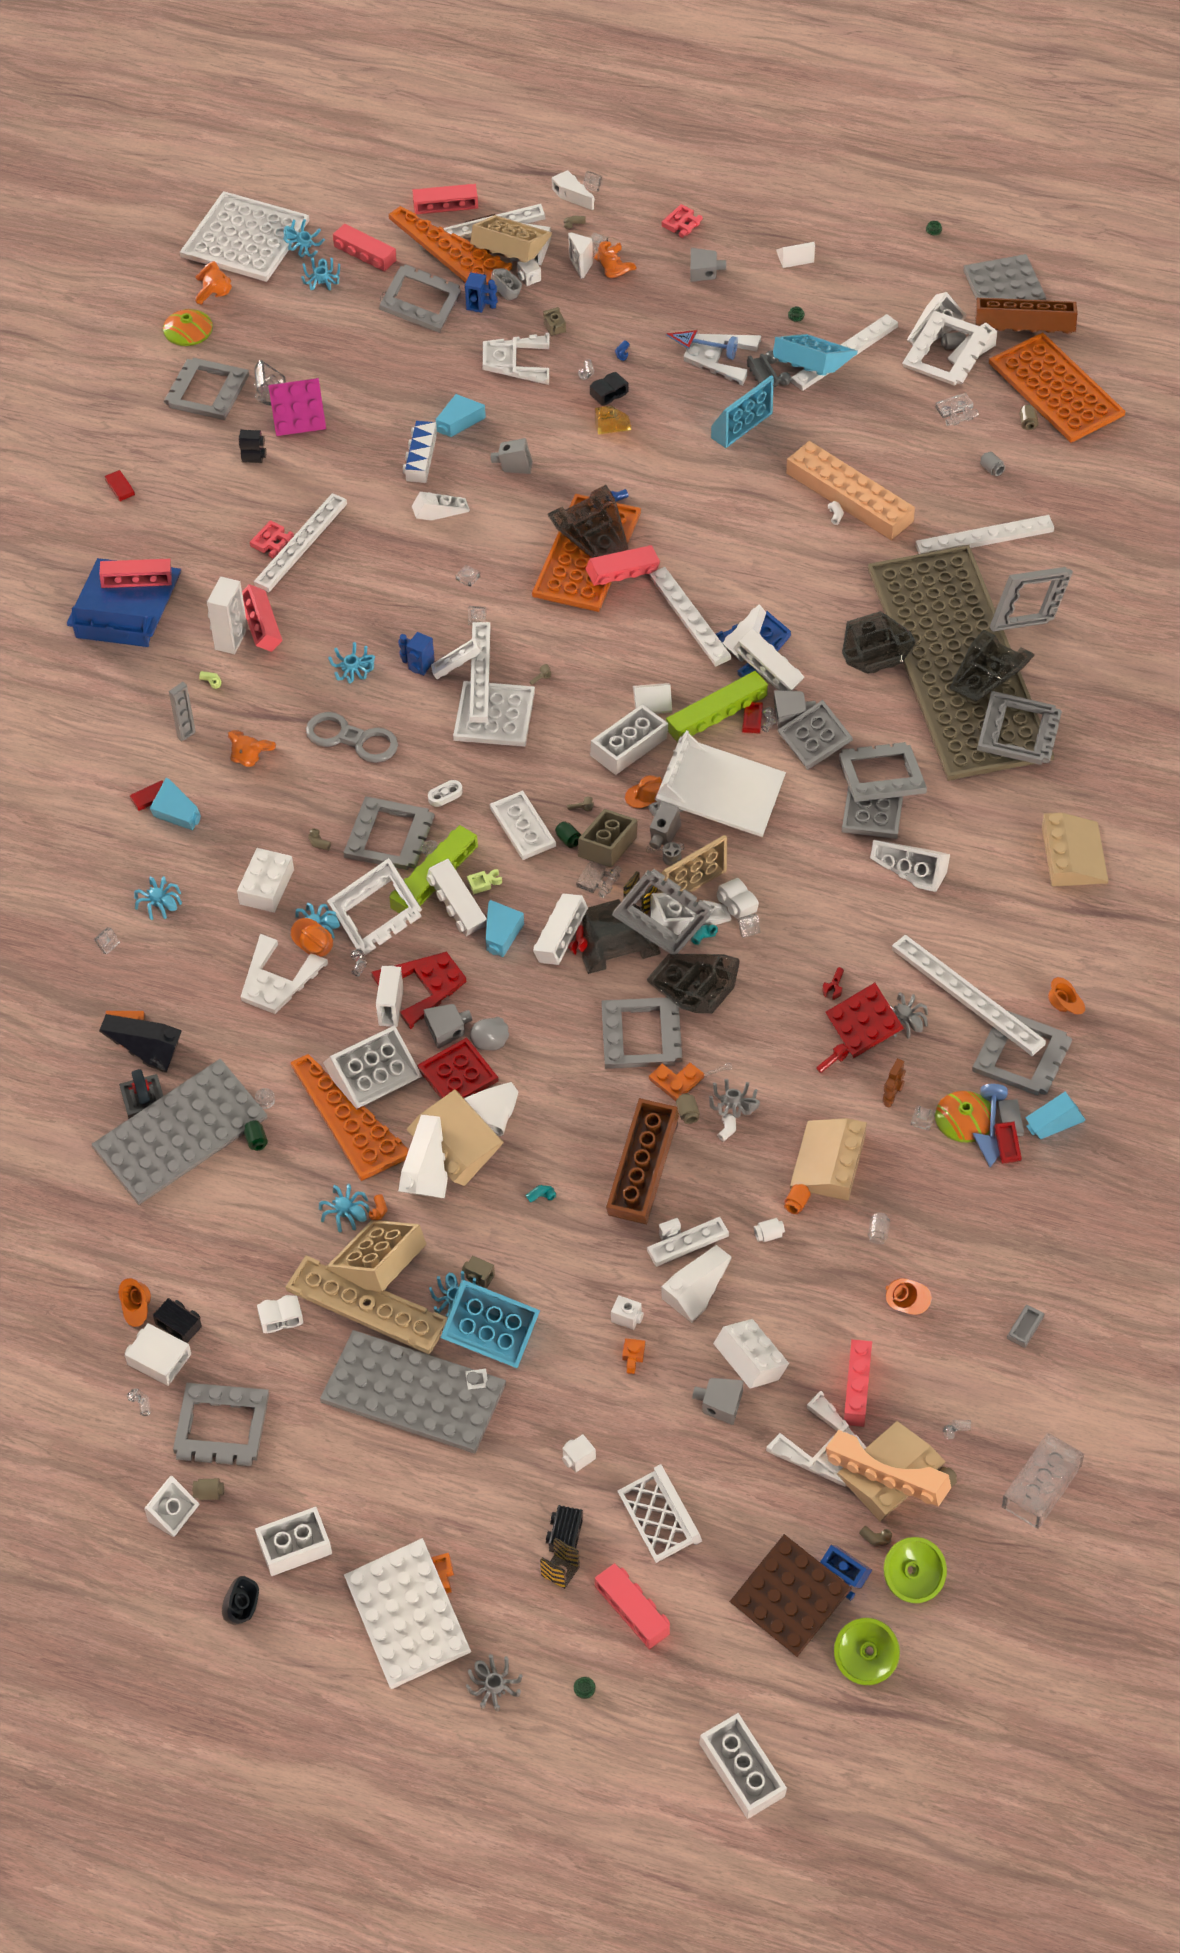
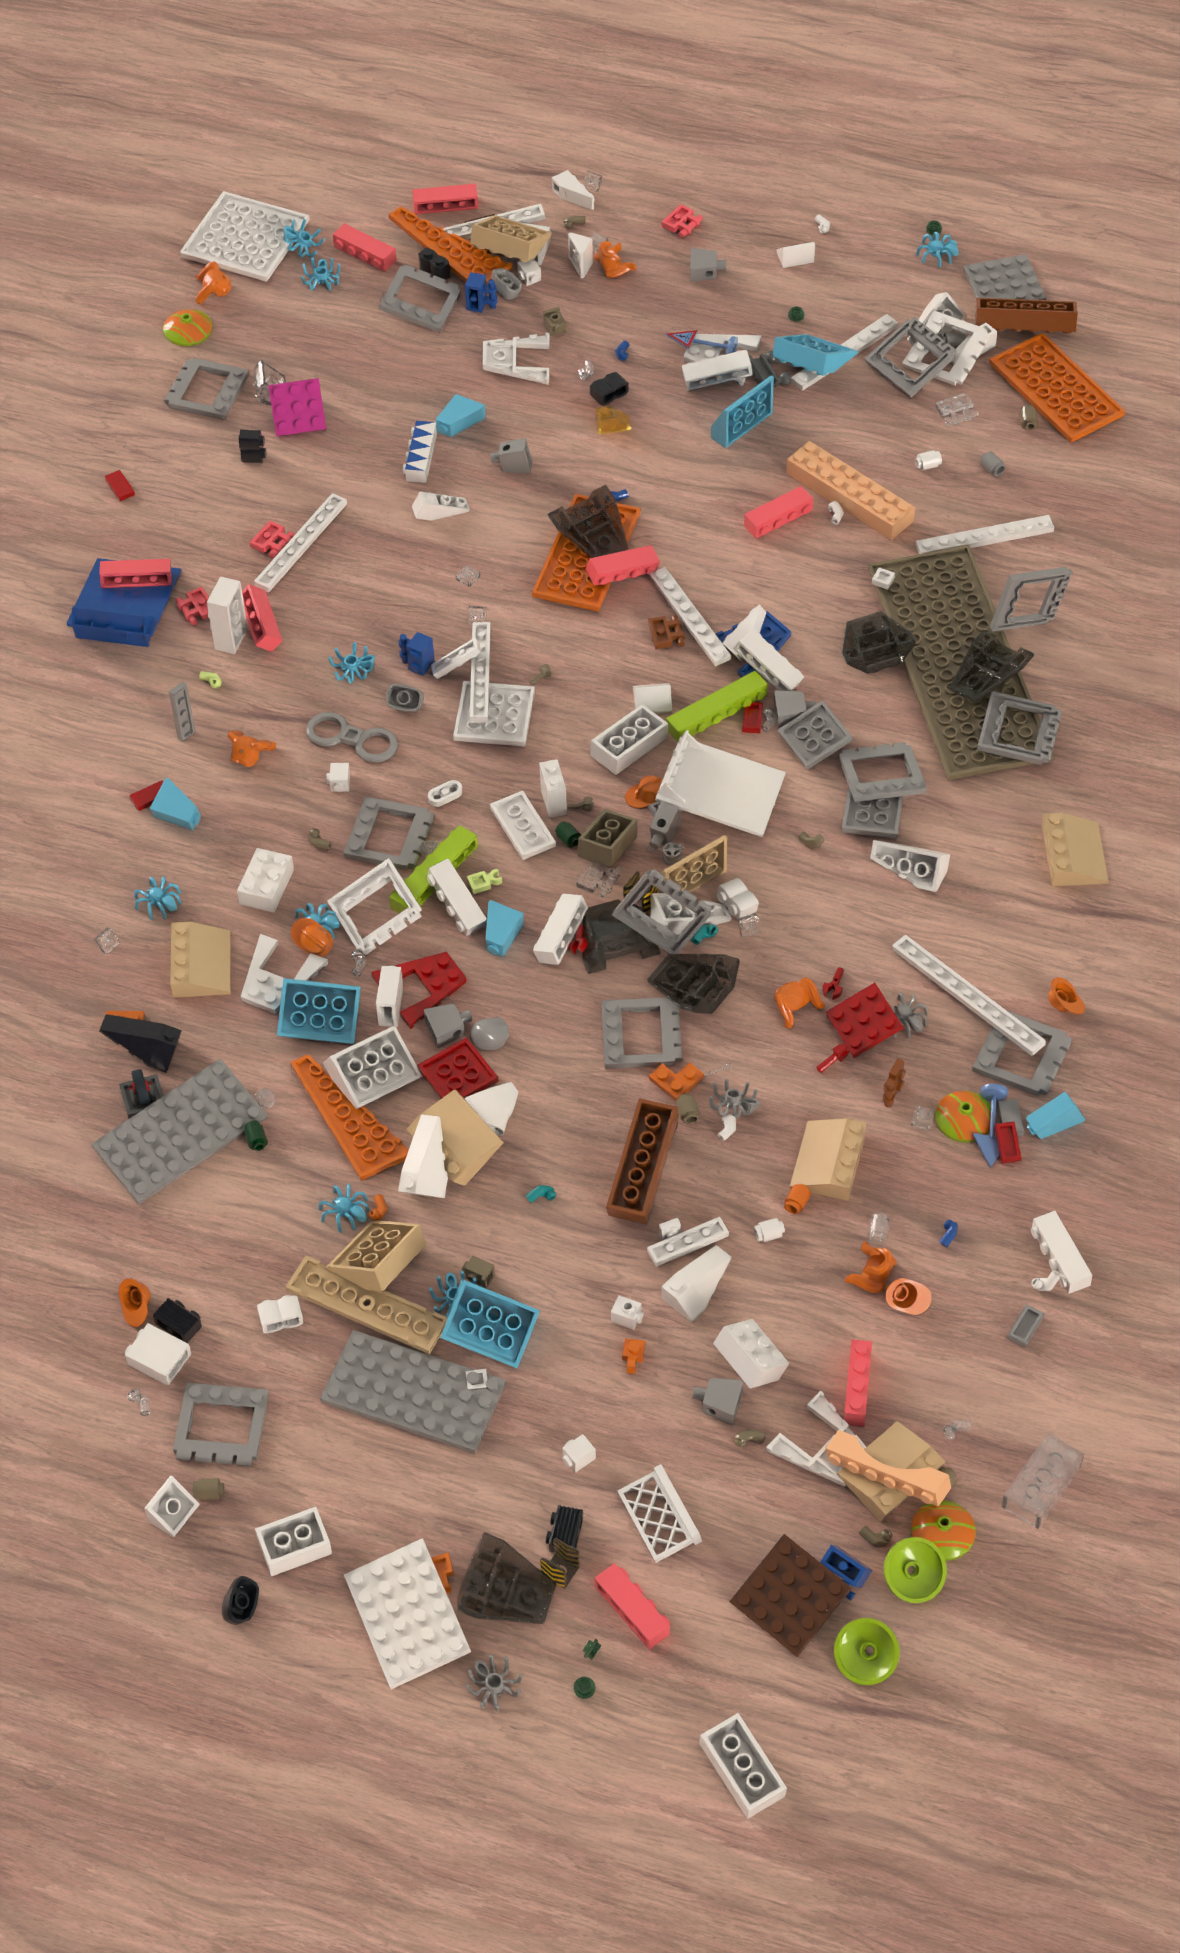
(198, 599): none -> coral plate
(200, 960): none -> tan slope
(318, 1011): none -> medium azure slope
(339, 777): none -> white brick
(404, 697): none -> light grey piece
(434, 264): none -> black brick
(504, 1585): none -> clear smoke wedge
(553, 788): none -> white brick
(591, 1648): none -> clear green plate
(661, 633): none -> dark orange plate
(717, 370): none -> white brick
(749, 1434): none -> dark tan arm
(778, 512): none -> coral brick
(795, 996): none -> orange hair
(811, 842): none -> dark tan arm
(824, 224): none -> white arm
(875, 1271): none -> orange hair
(883, 578): none -> white plate
(927, 339): none -> light grey hinge
(928, 460): none -> white brick
(937, 248): none -> medium azure animal
(950, 1234): none -> blue arm
(953, 1539): none -> orange dish
(1046, 1284): none -> white arm
(1061, 1252): none -> white brick

